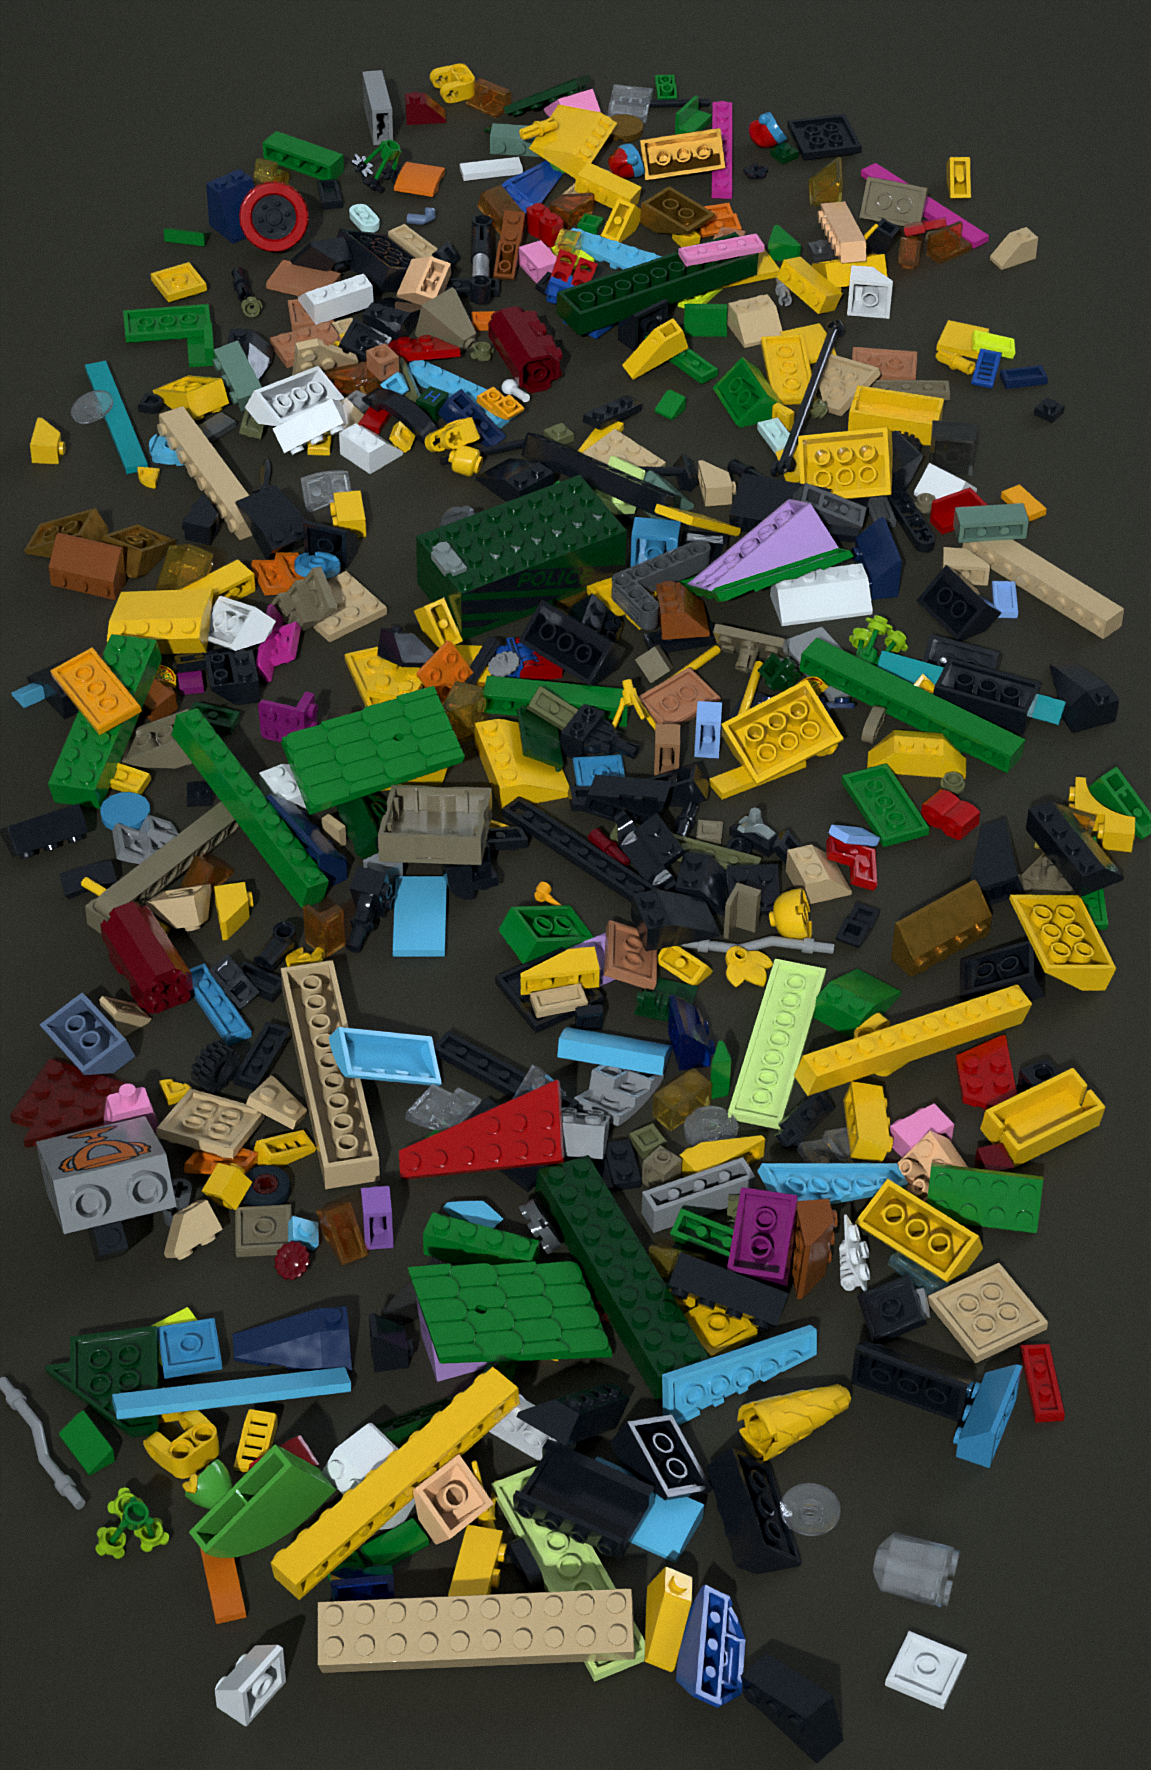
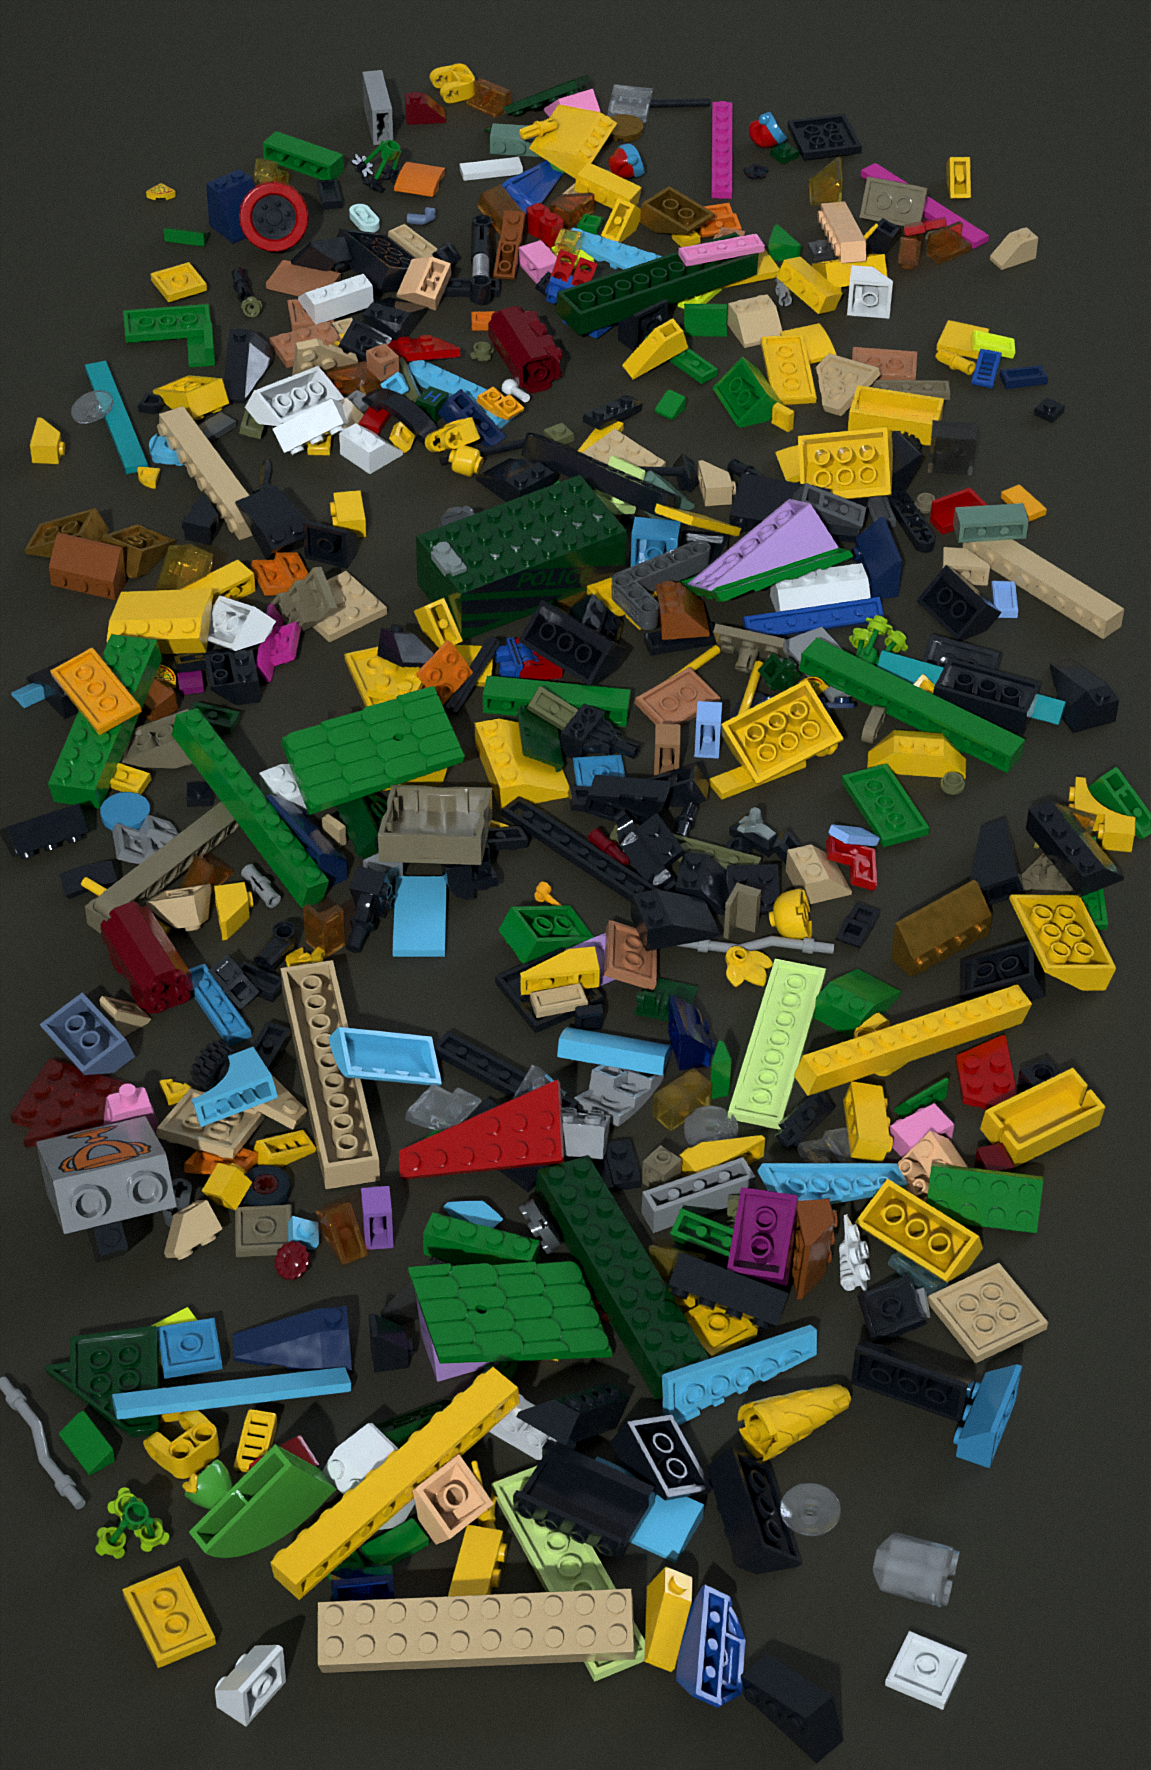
(160, 191): none -> tile
(169, 1616): none -> yellow plate
(223, 1588): orange tile -> none
(236, 373): sand green brick -> none
(243, 1087): none -> medium azure arch
(260, 885): none -> light grey pin
(280, 719): magenta bracket -> none
(304, 563): dark azure tile -> none
(319, 488): clear slope -> none
(447, 320): dark tan slope -> none
(464, 708): clear yellow slope -> none
(503, 664): light grey piece -> none
(525, 1564): black beam -> none
(631, 698): yellow plant -> none
(647, 1140): olive plate -> none
(654, 663): dark tan panel -> none
(665, 87): green slope -> none
(683, 154): slope -> none
(683, 965): yellow slope -> none
(691, 119): green panel -> none
(709, 831): dark tan tile -> none
(773, 433): light aqua plate -> none
(787, 461): black hinge -> none
(809, 618): none -> blue tile
(818, 409): olive plate -> none
(929, 1096): none -> green slope
(940, 483): white slope -> none
(950, 814): red brick -> none
(1042, 1383): red tile -> none

